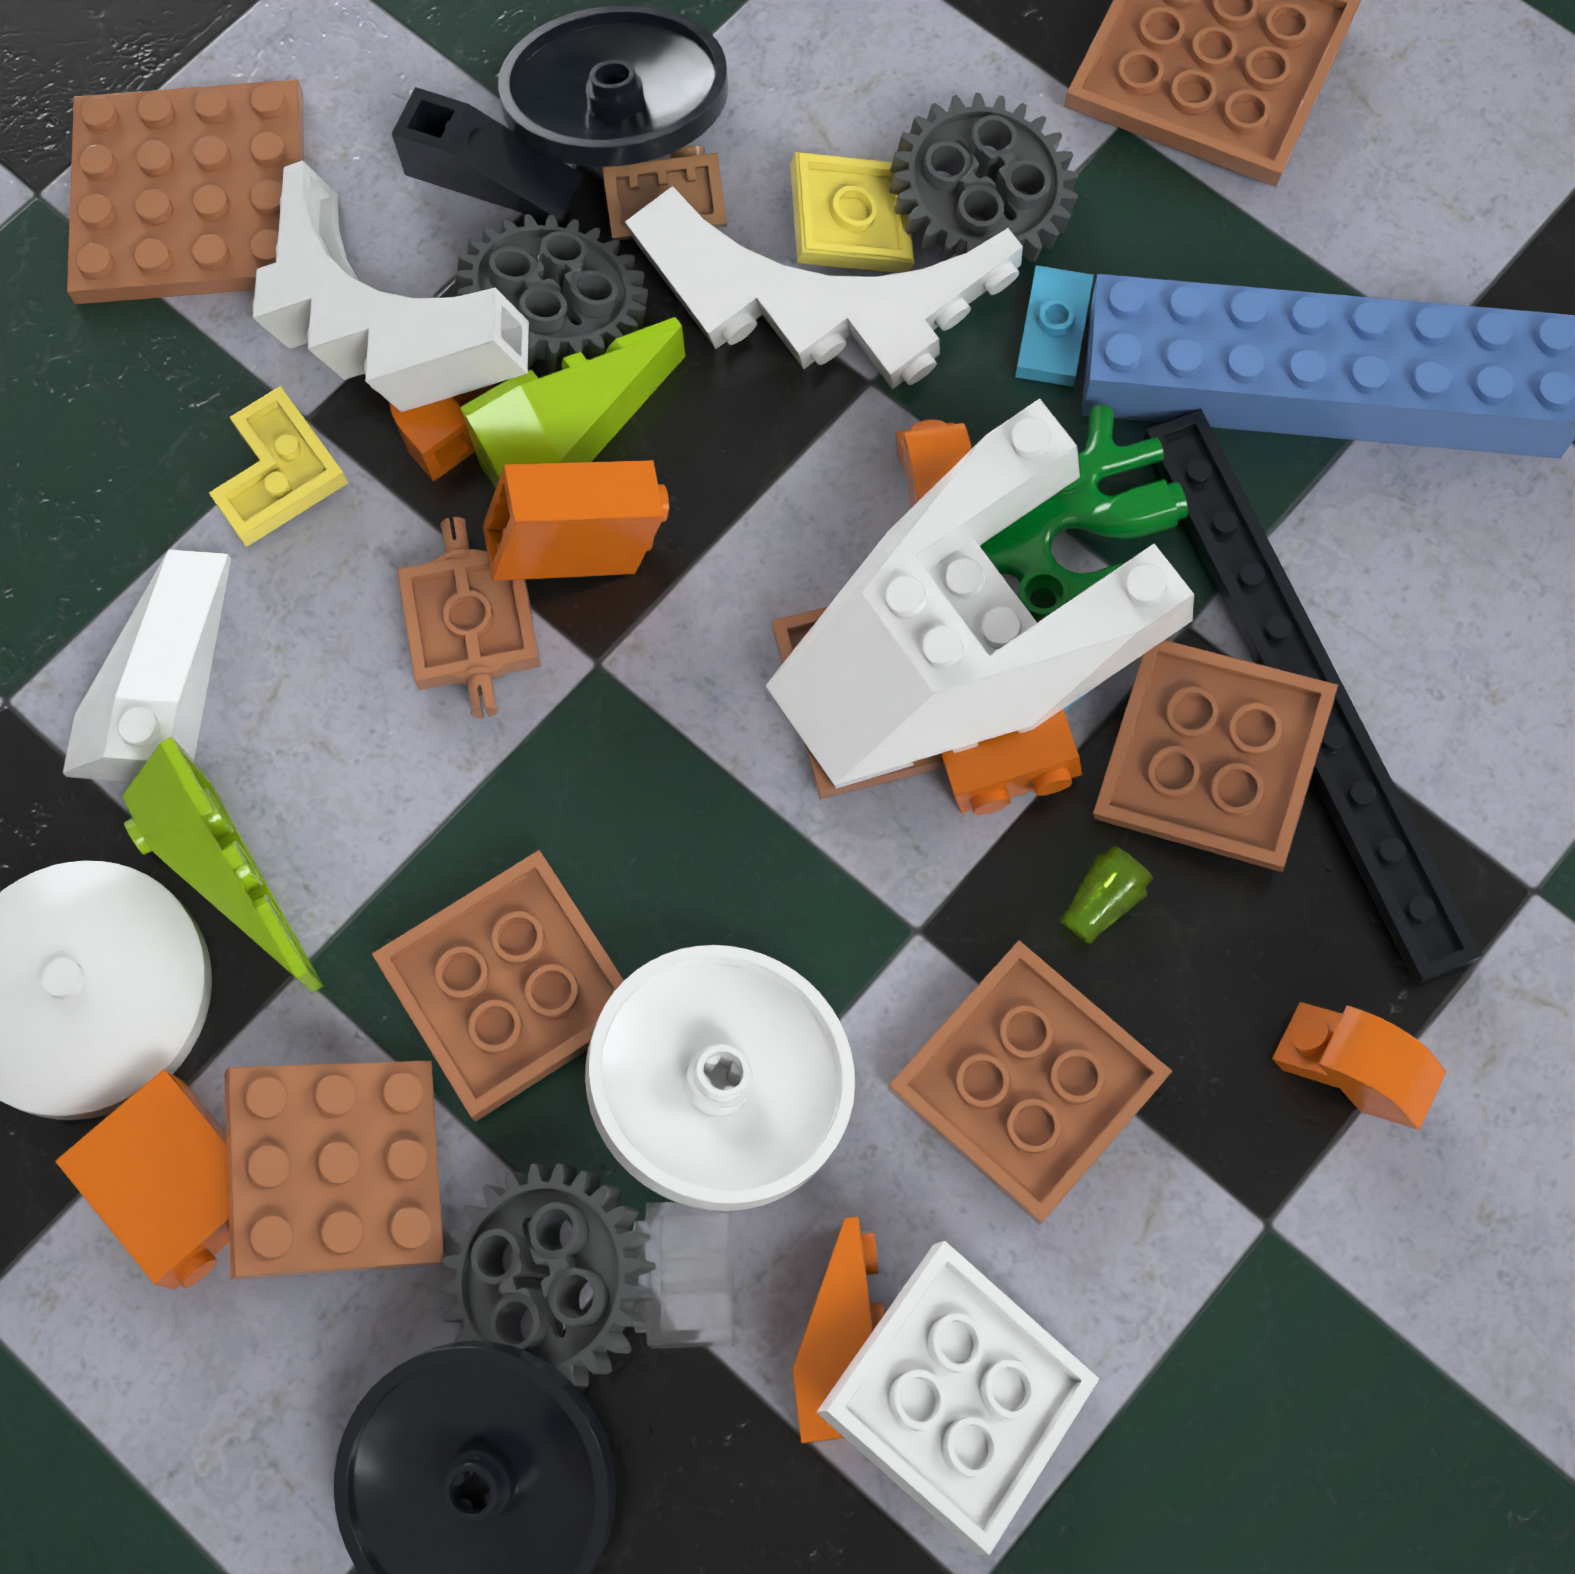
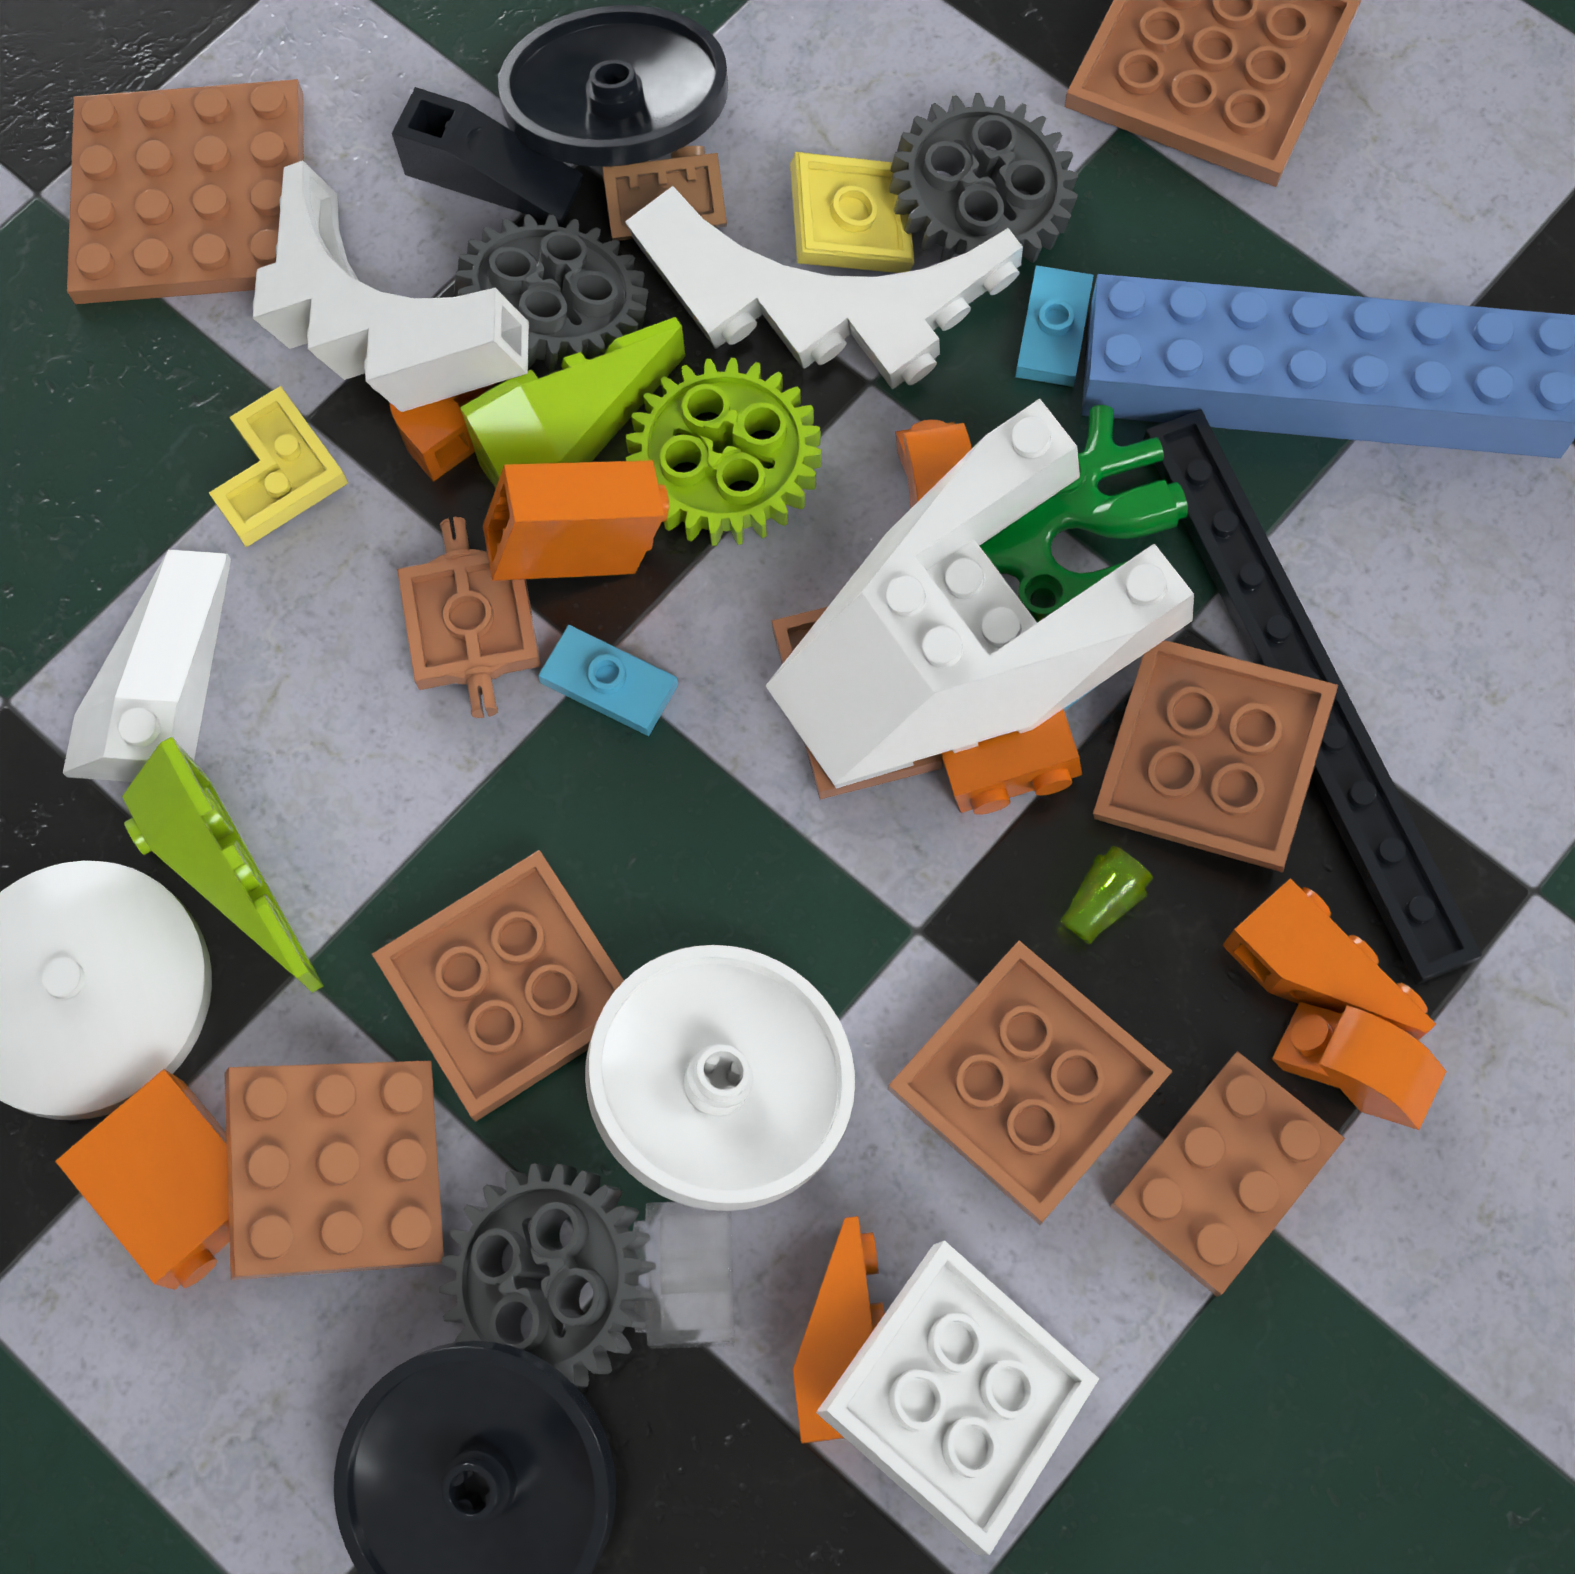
(608, 680): none -> medium azure plate
(727, 450): none -> lime gear
(1227, 1173): none -> nougat plate
(1309, 959): none -> orange slope

